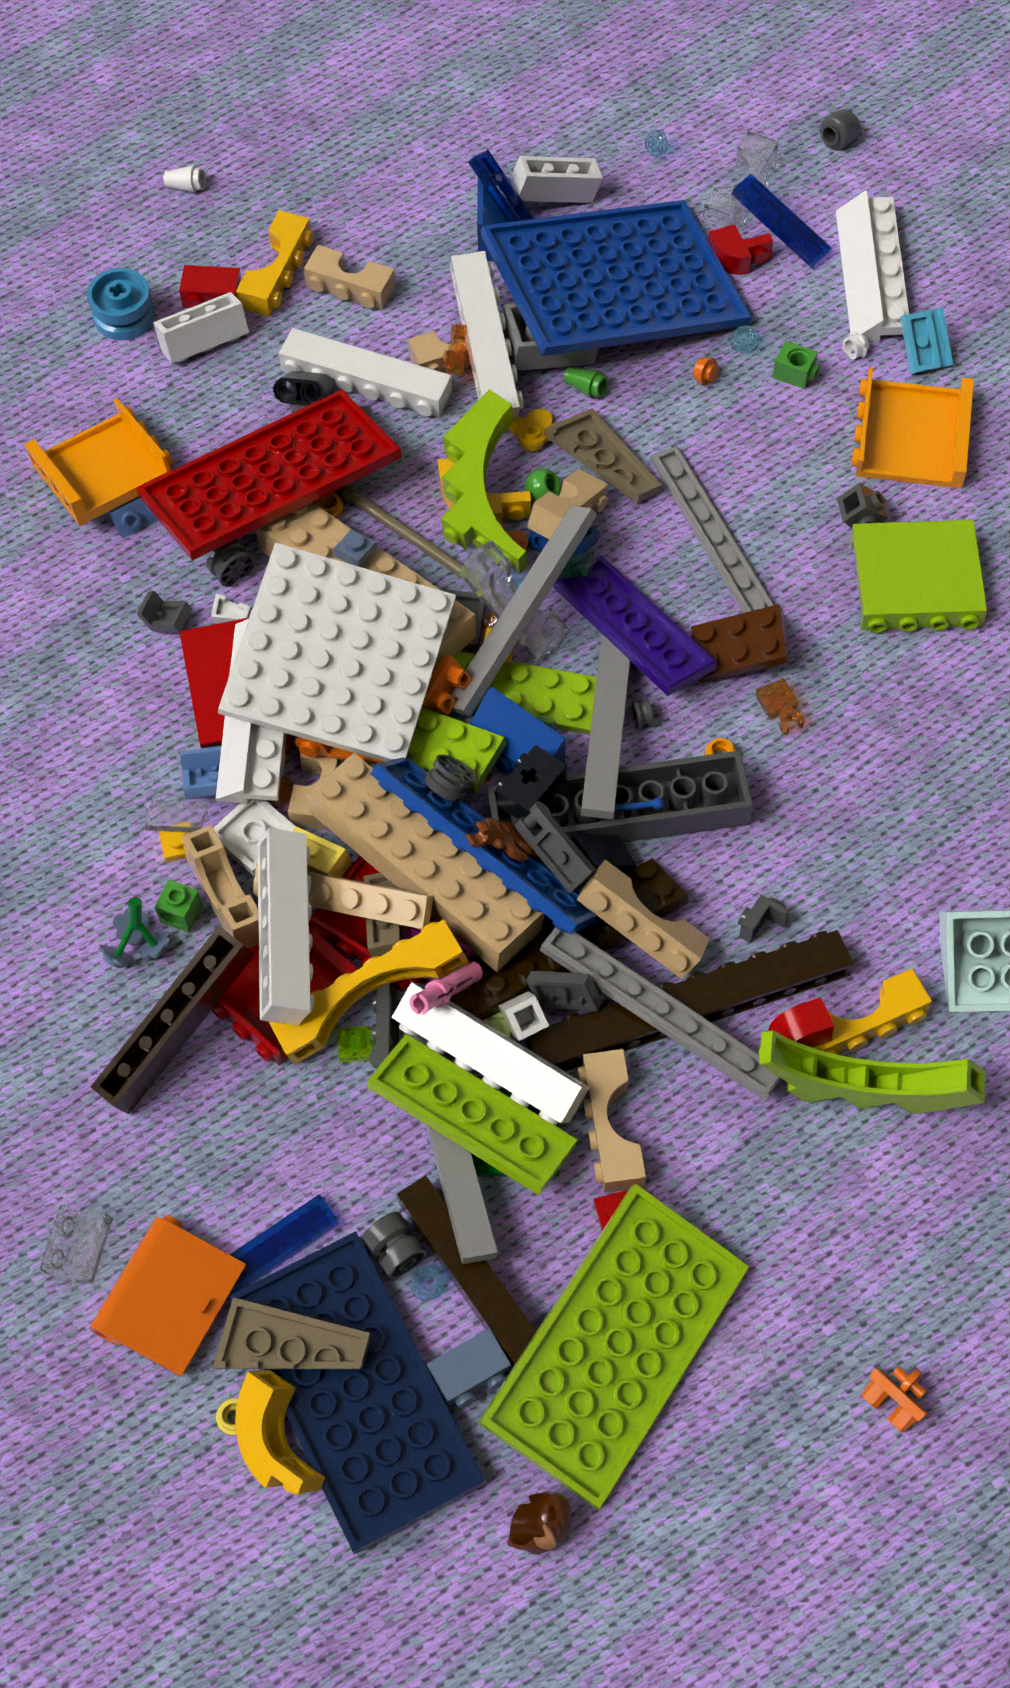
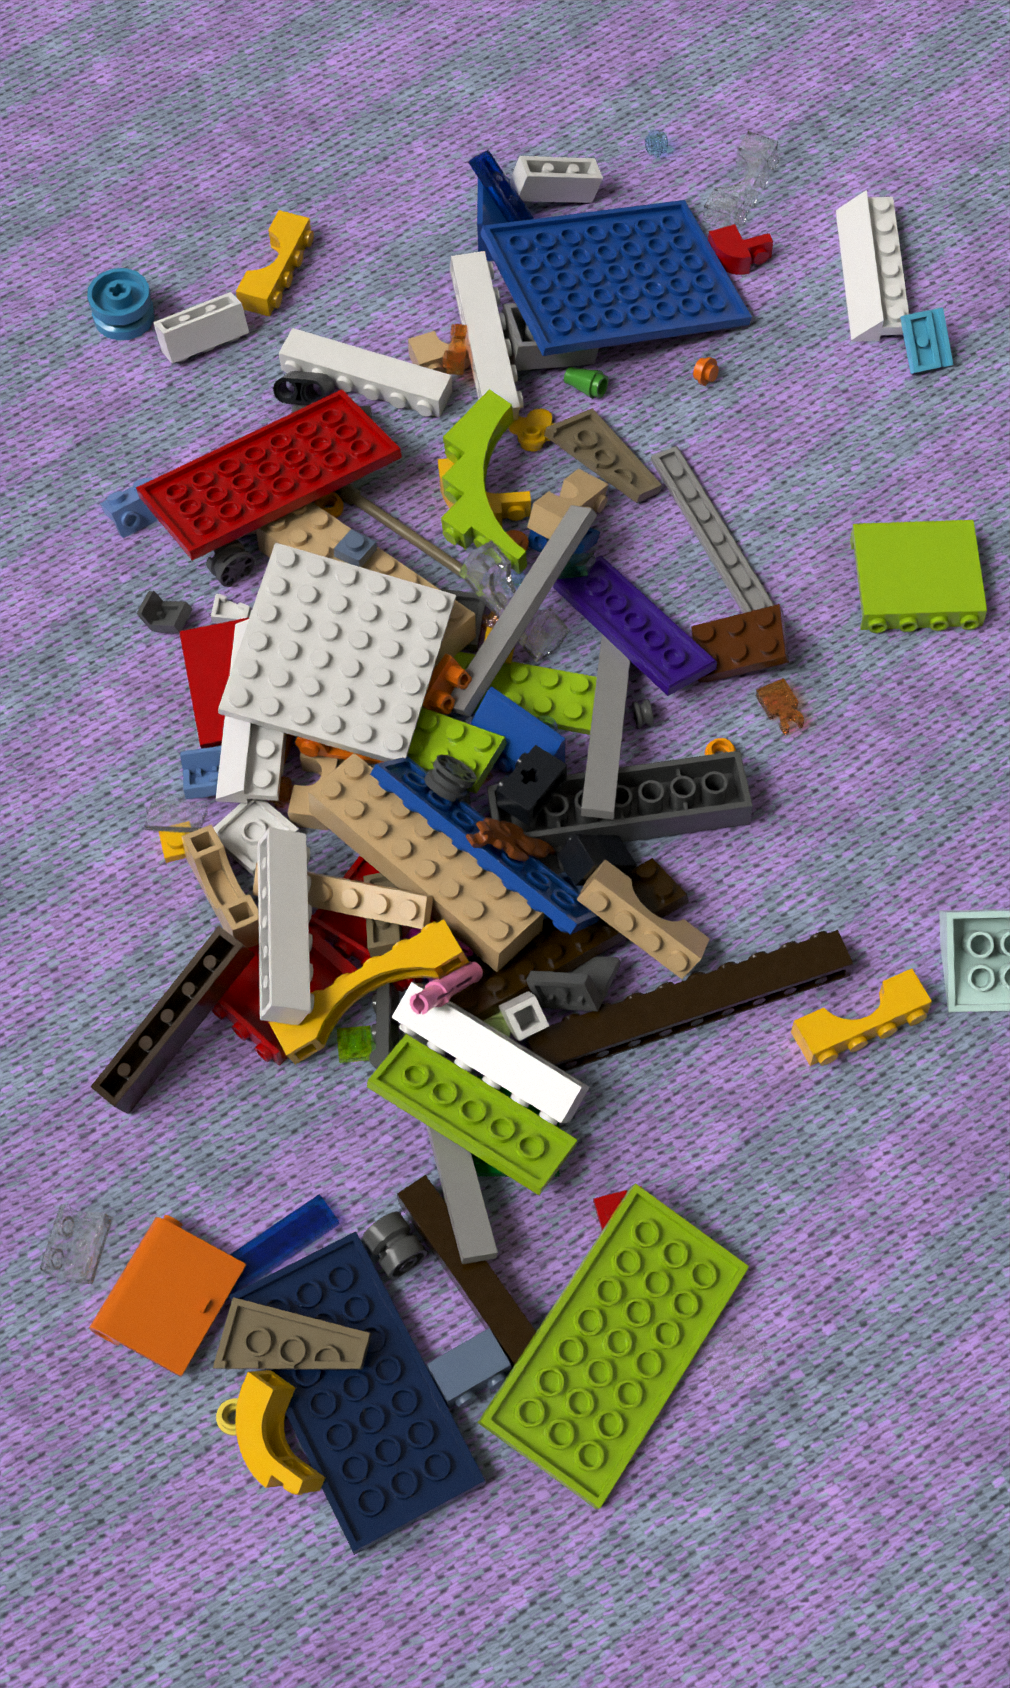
(101, 465): light orange panel -> none
(130, 929): sand blue plant -> none
(178, 906): bright green brick -> none
(186, 178): white cone -> none
(206, 283): red brick -> none
(325, 856): light yellow plate -> none
(368, 287): tan arch -> none
(421, 1273): clear light blue plate -> none
(540, 482): bright green piece -> none
(541, 1523): reddish brown hair -> none
(555, 848): dark grey plate -> none
(619, 1159): tan arch -> none
(657, 804): blue hinge -> none
(661, 1011): light grey tile -> none
(744, 339): clear light blue plate -> none
(763, 909): dark grey bracket -> none
(781, 220): clear blue tile -> none
(796, 365): bright green brick -> none
(805, 1023): red brick -> none
(840, 129): dark grey head -> none
(856, 342): white plate -> none
(862, 506): dark grey brick -> none
(869, 1083): lime arch -> none
(883, 1386): orange hips -> none
(913, 432): light orange panel -> none

